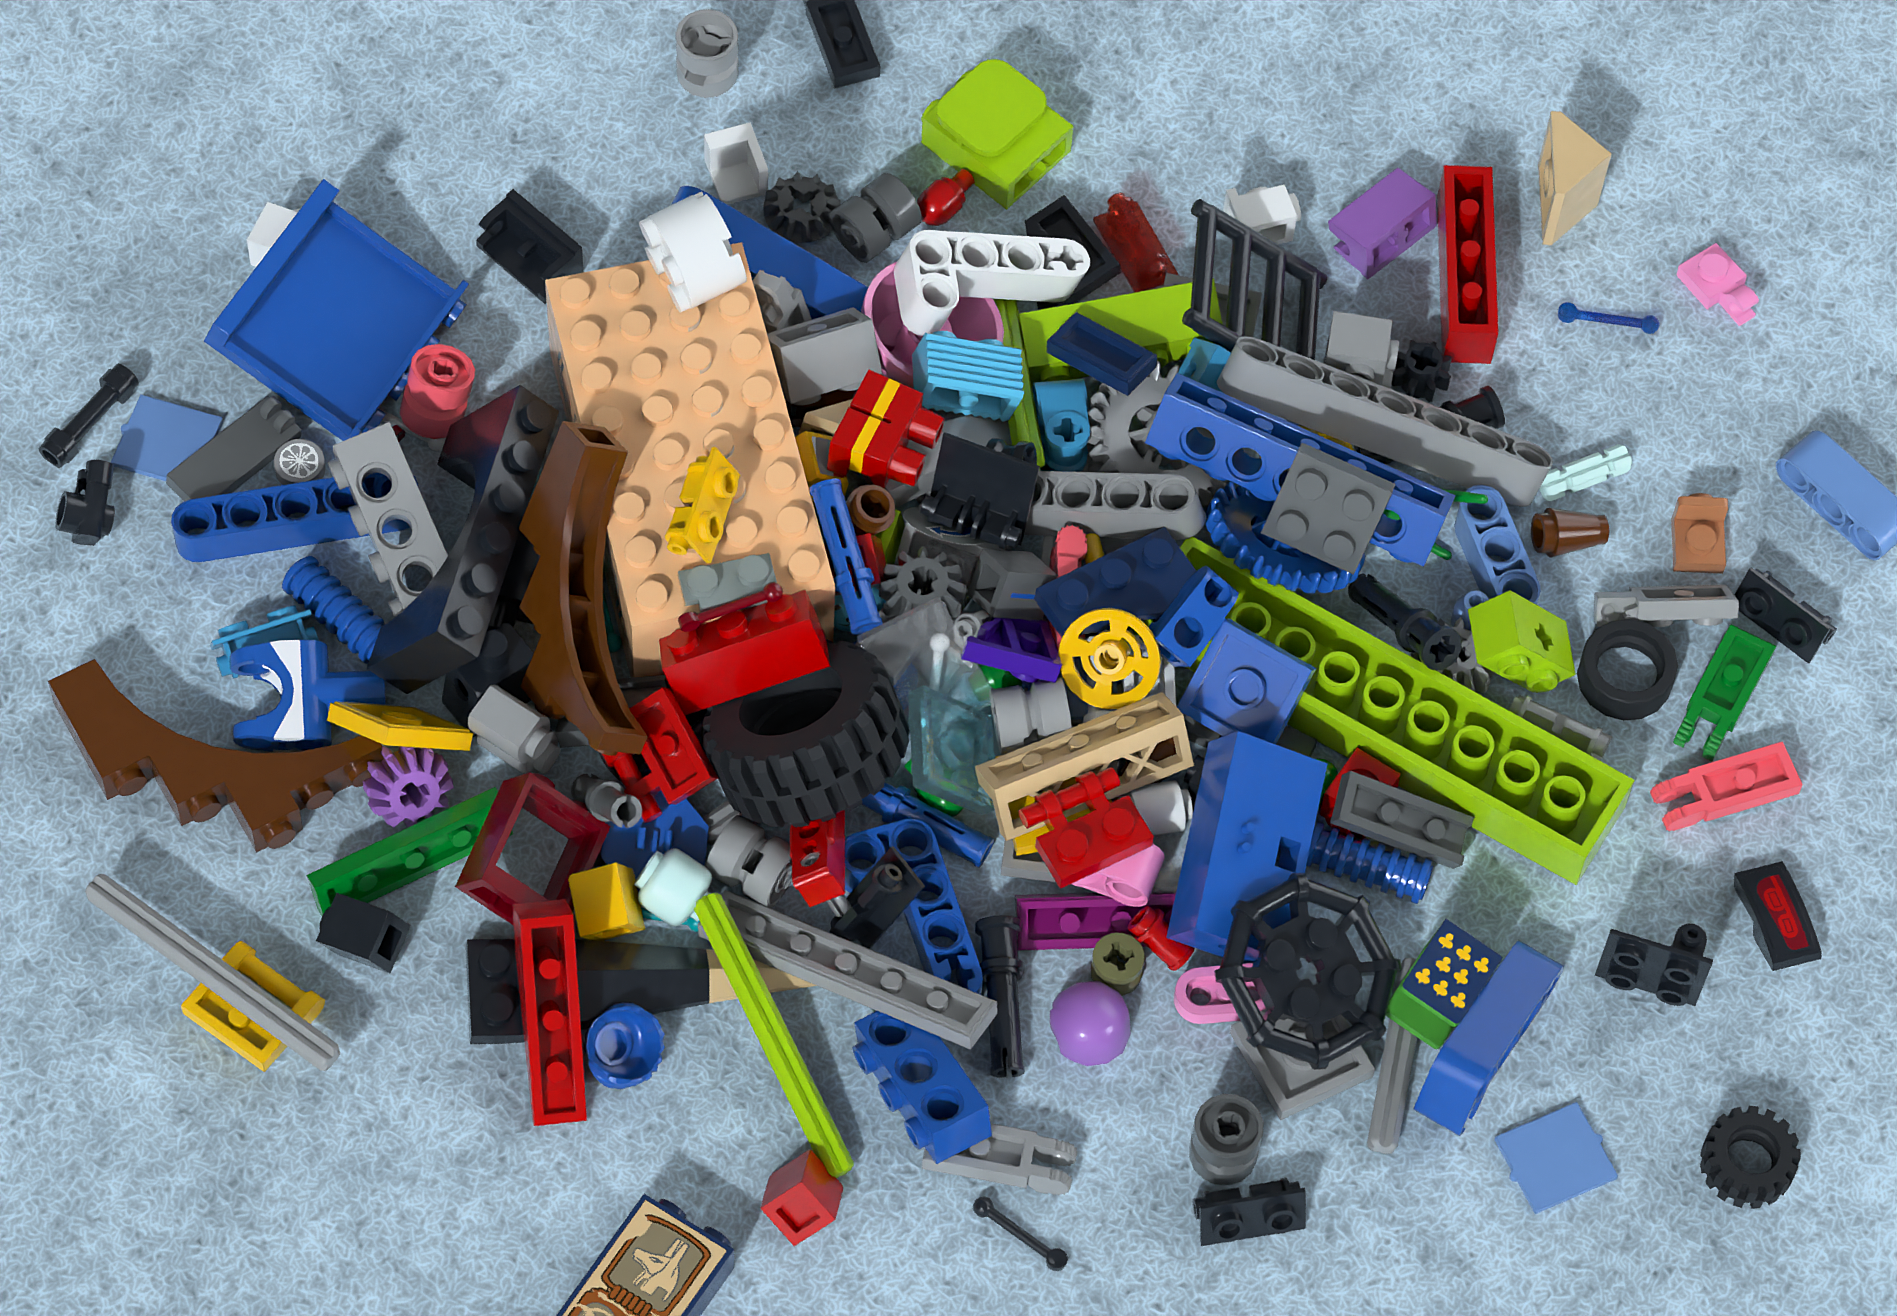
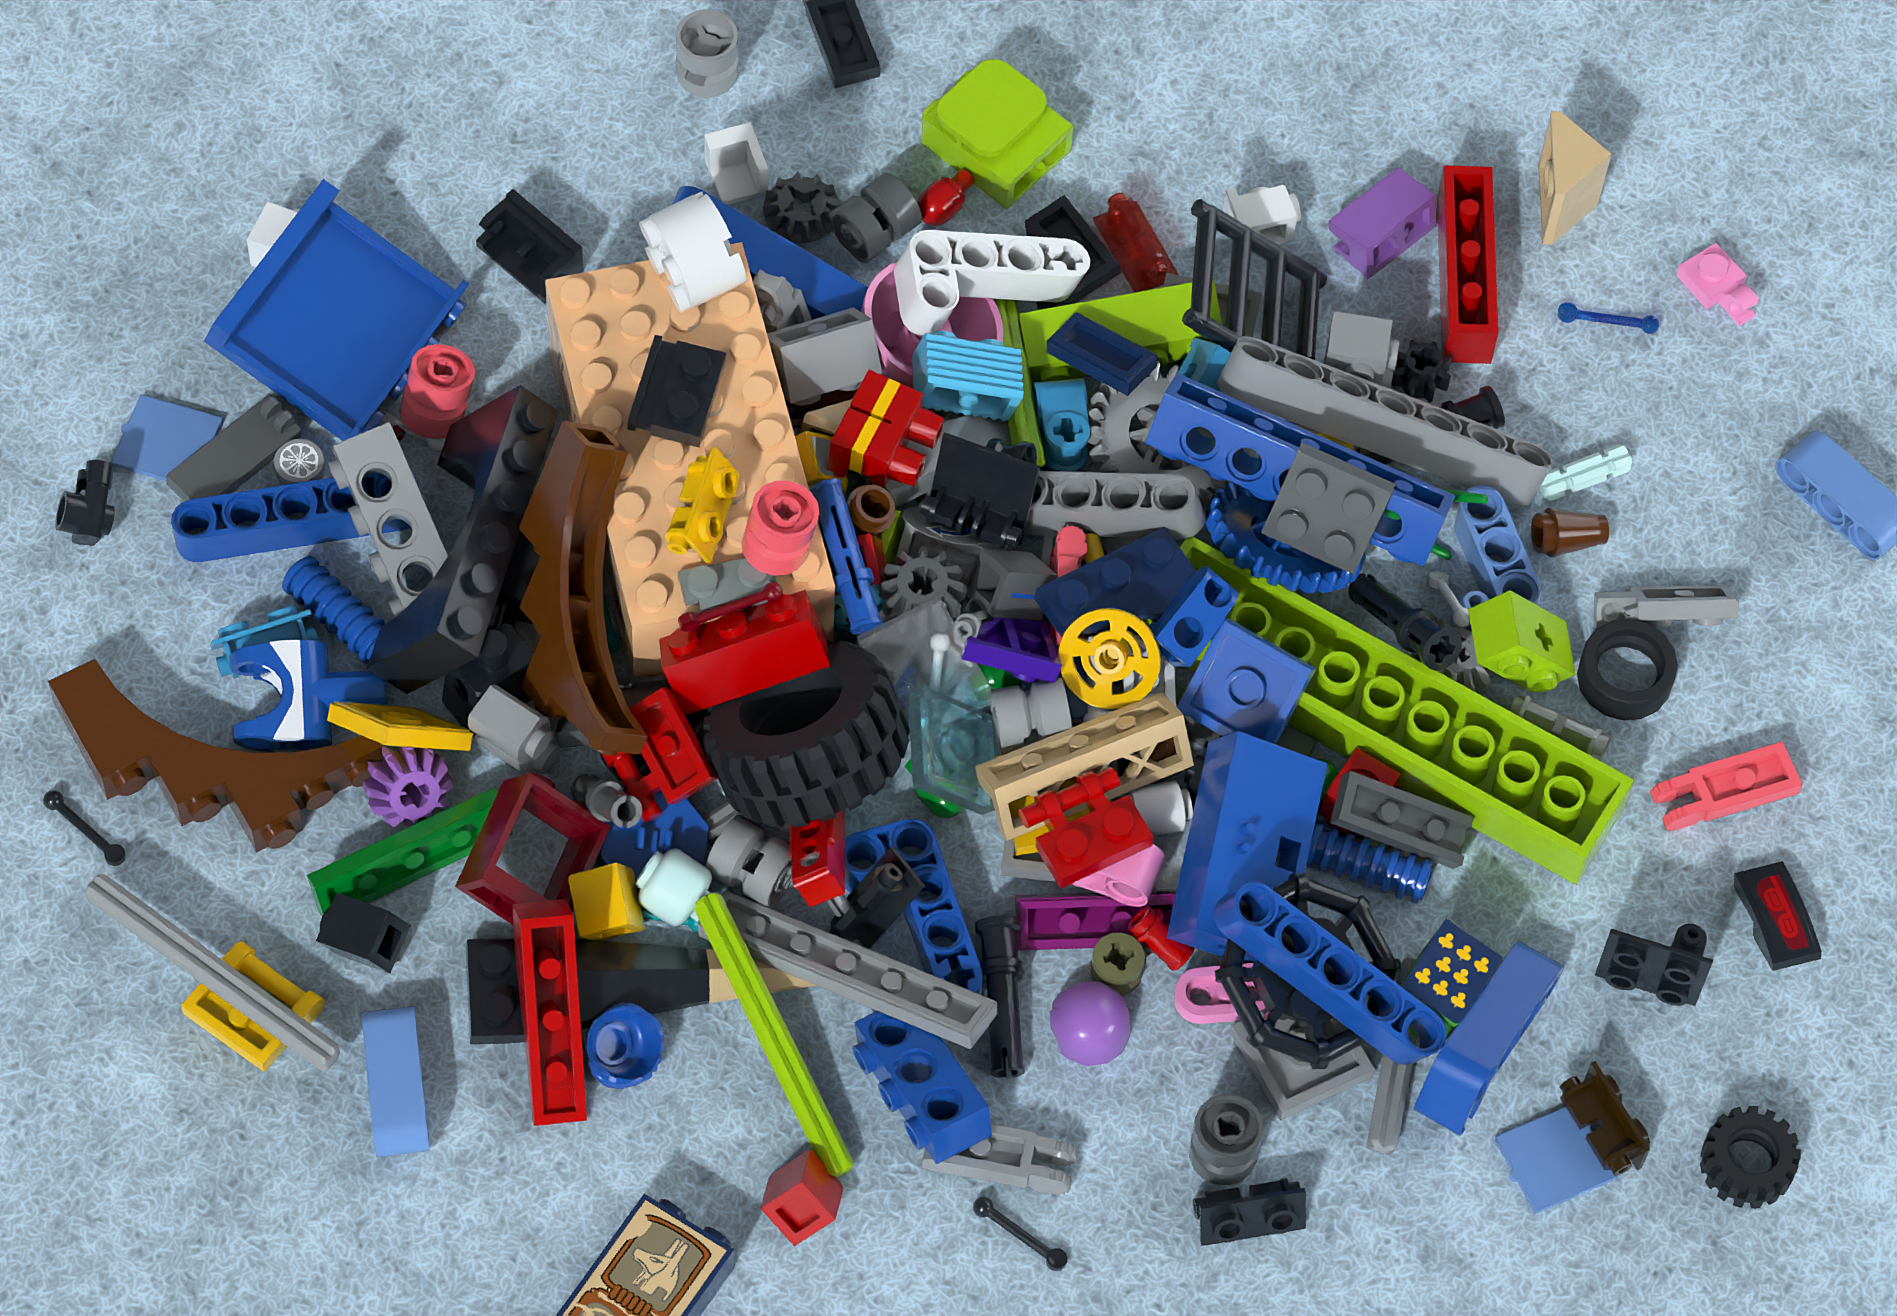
(61, 445): black bar -> none
(113, 853): none -> black hinge
(395, 1081): none -> medium blue beam
(677, 391): none -> black plate
(780, 527): none -> coral wheel
(951, 834): blue pin -> none
(1353, 973): none -> blue beam
(1440, 581): none -> white hinge
(1619, 1135): none -> dark brown hinge
(1699, 534): nougat bracket -> none
(1726, 687): green hinge -> none
(1776, 612): black hinge -> none

